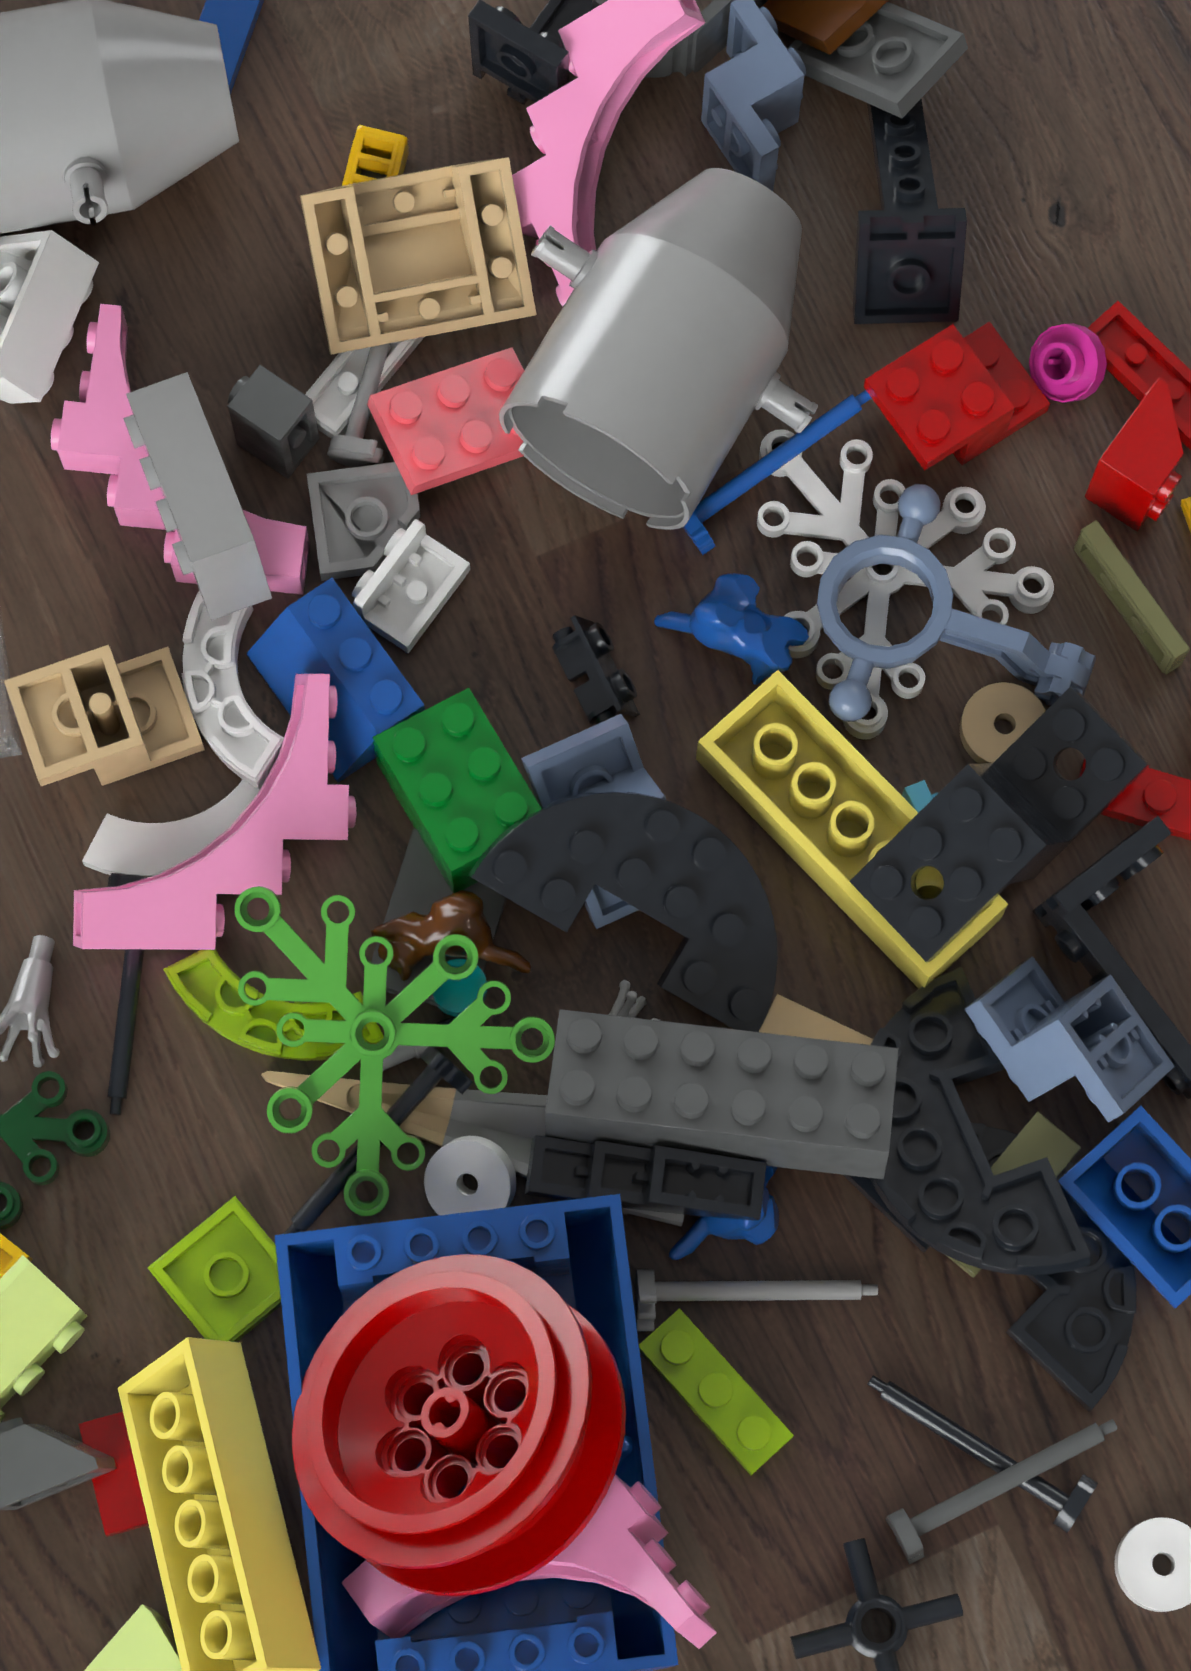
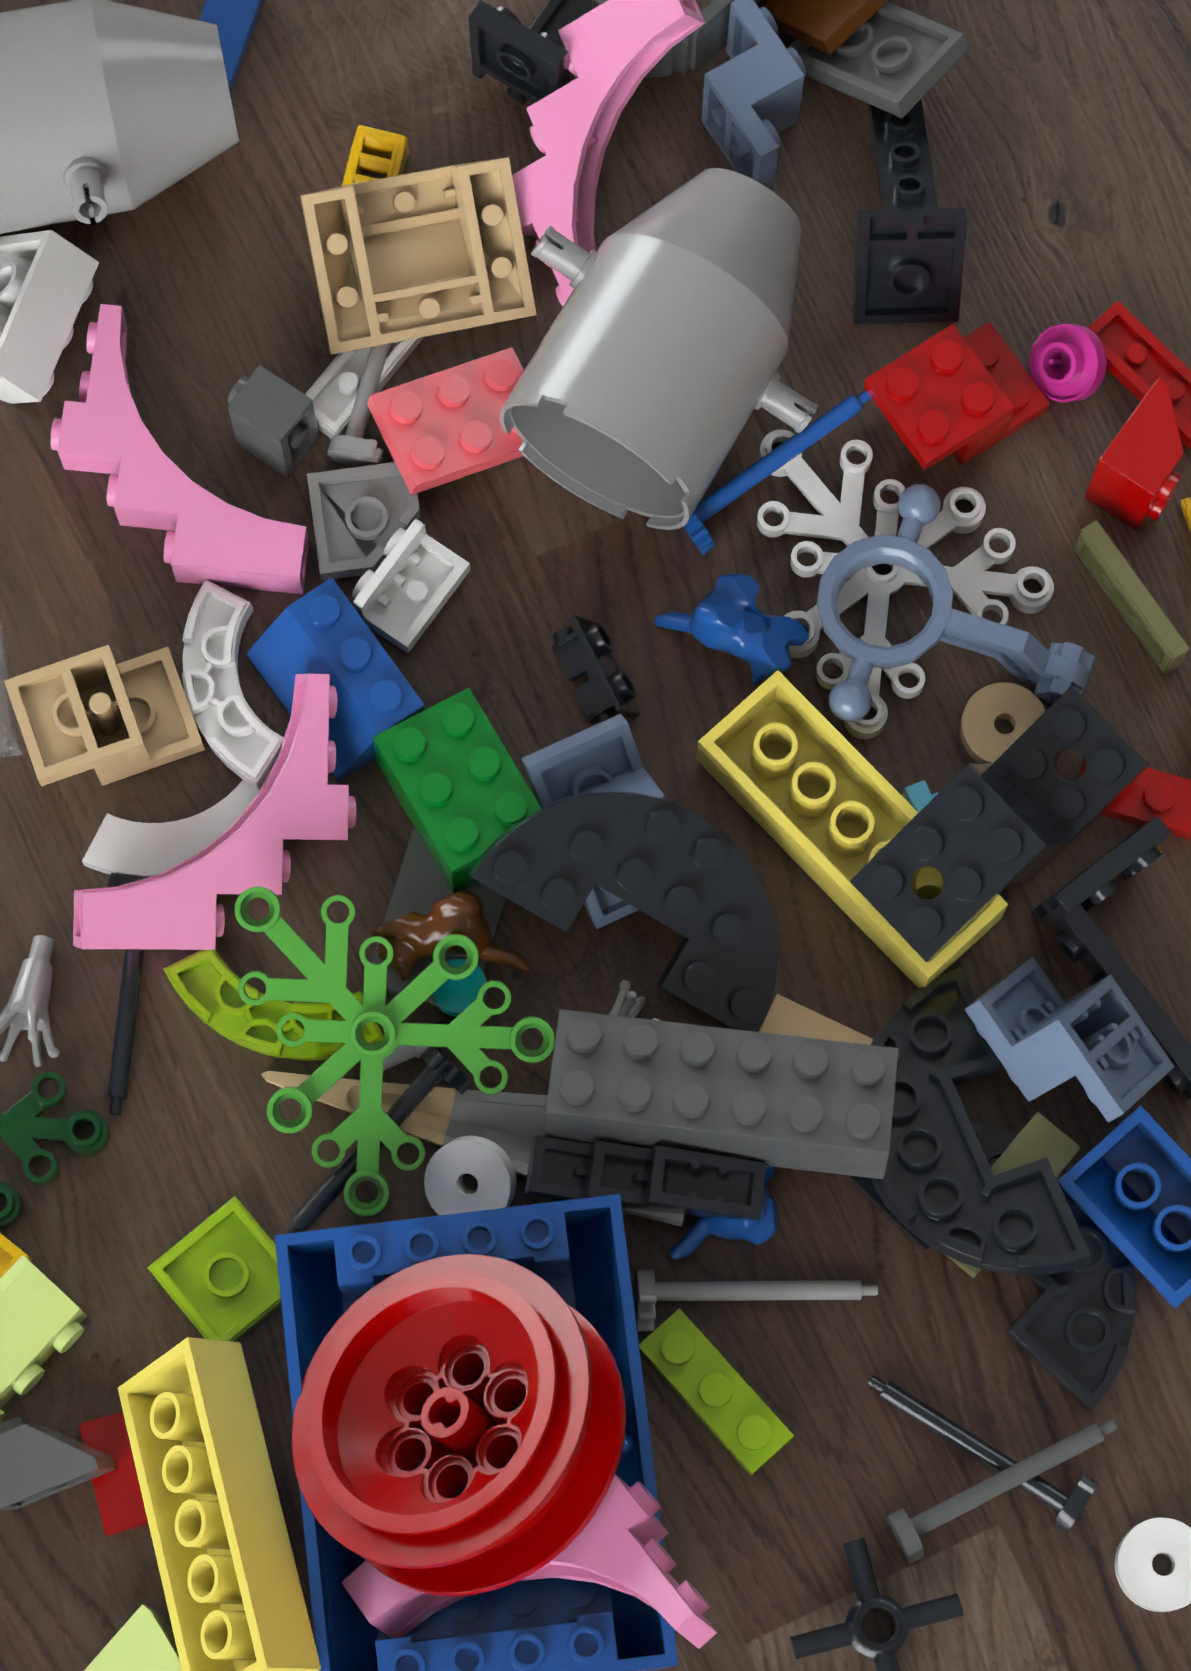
(196, 496): light grey wedge -> none

